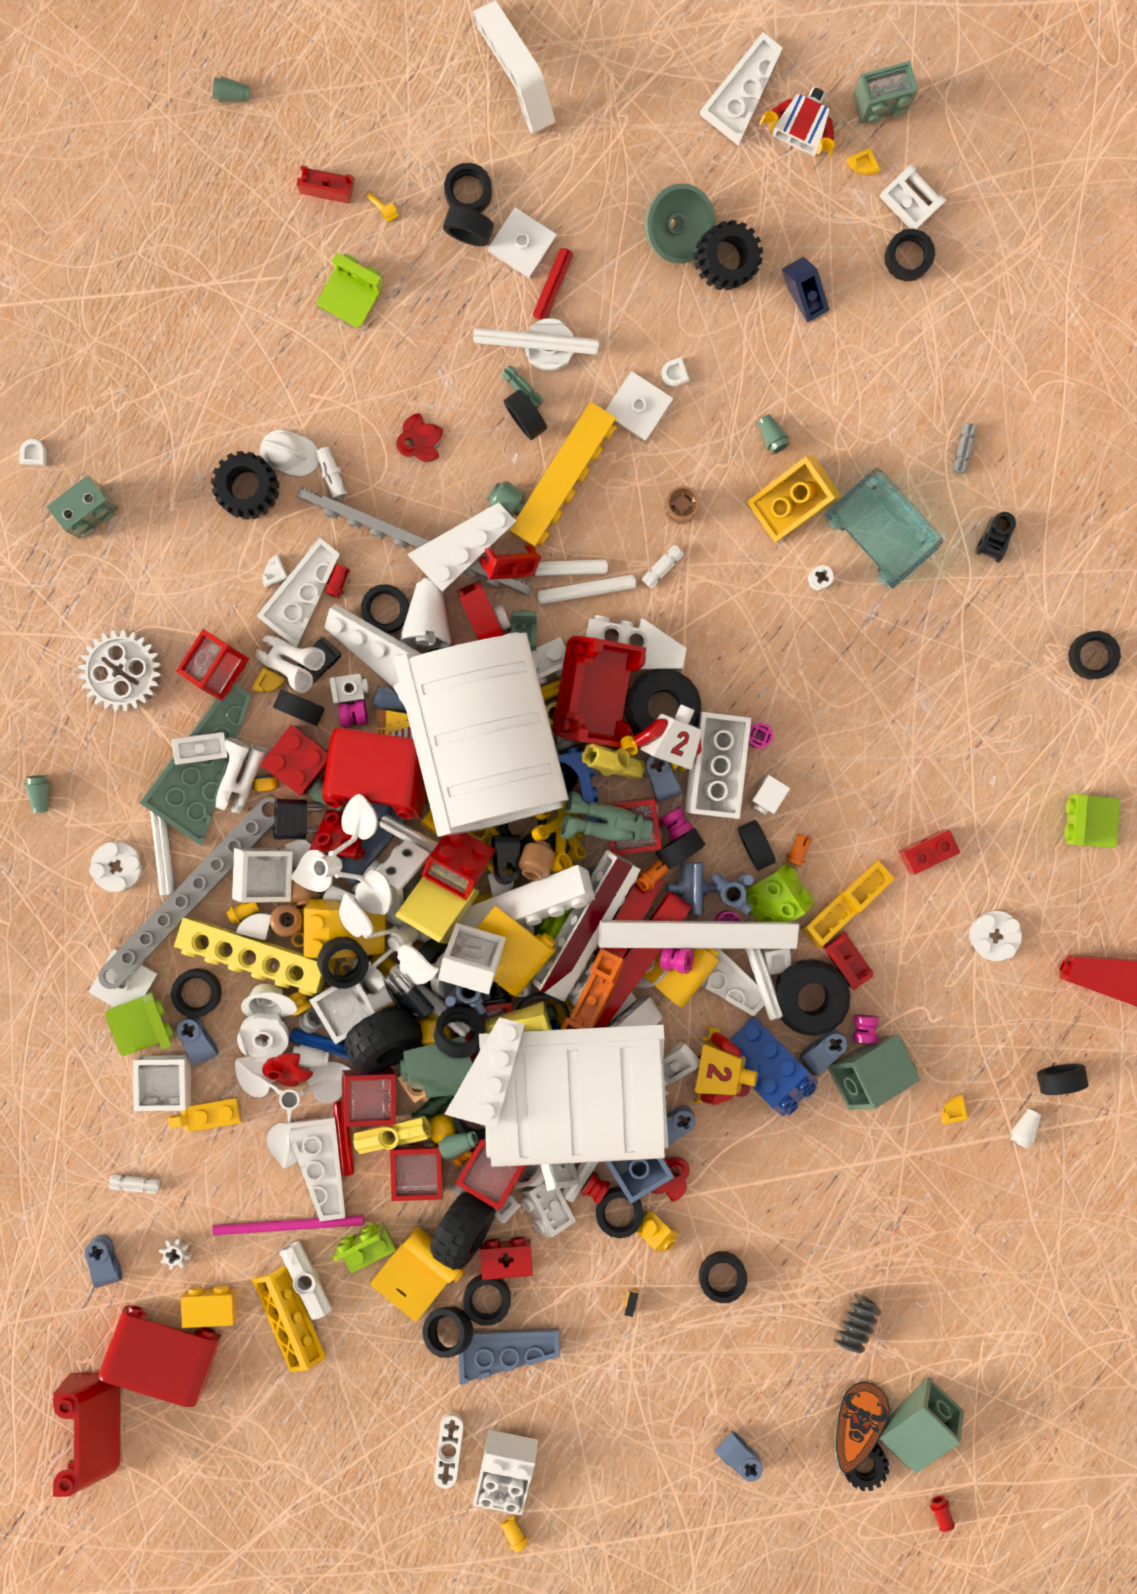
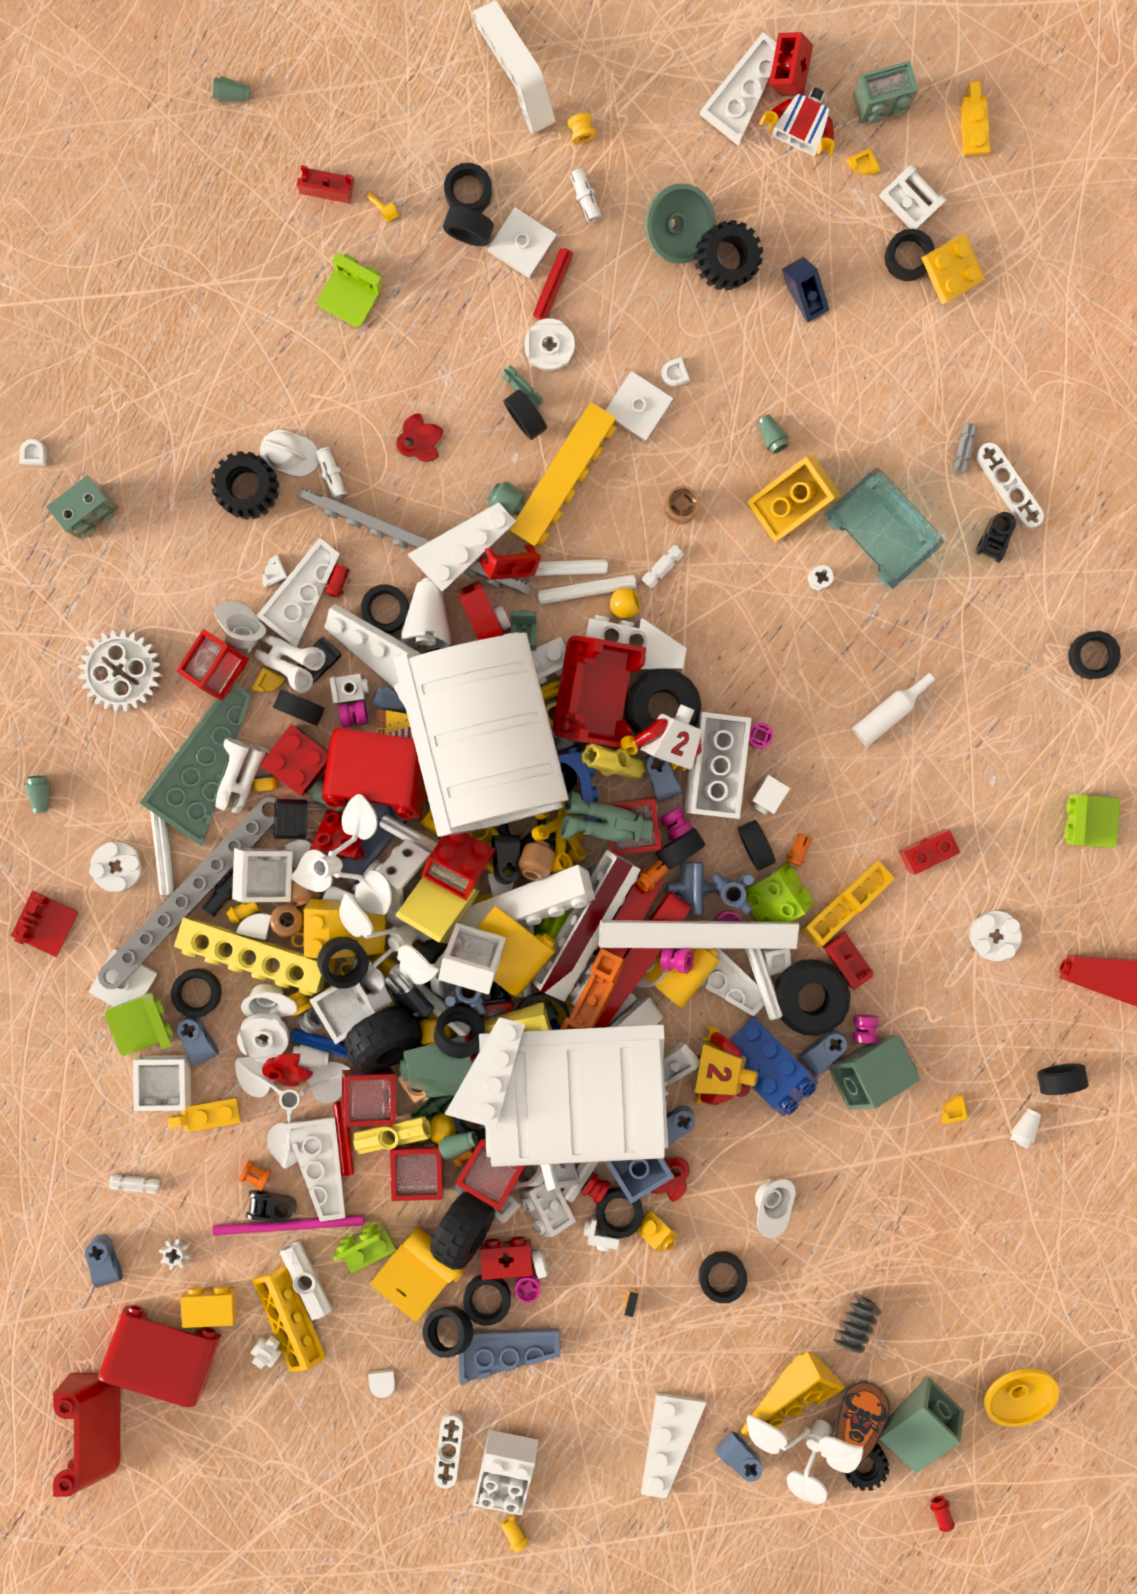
(44, 924): none -> red hinge
(199, 748): white plate -> none
(220, 896): none -> black pin
(240, 625): none -> white piece
(250, 1168): none -> orange bush
(265, 1206): none -> black piece
(265, 1352): none -> white gear
(382, 1382): none -> white tile
(527, 1292): none -> dark pink wheel
(536, 341): white axle -> none
(540, 1263): none -> white tile
(581, 128): none -> yellow wheel
(585, 195): none -> white pin
(598, 1237): none -> white bracket
(625, 603): none -> yellow piece
(670, 1435): none -> white wing
(775, 1206): none -> white piece
(791, 64): none -> red brick
(800, 1385): none -> yellow wedge
(838, 1453): none -> white plant
(889, 712): none -> white piece
(953, 268): none -> yellow plate
(975, 122): none -> yellow hinge
(1013, 483): none -> white beam
(1021, 1397): none -> yellow dish

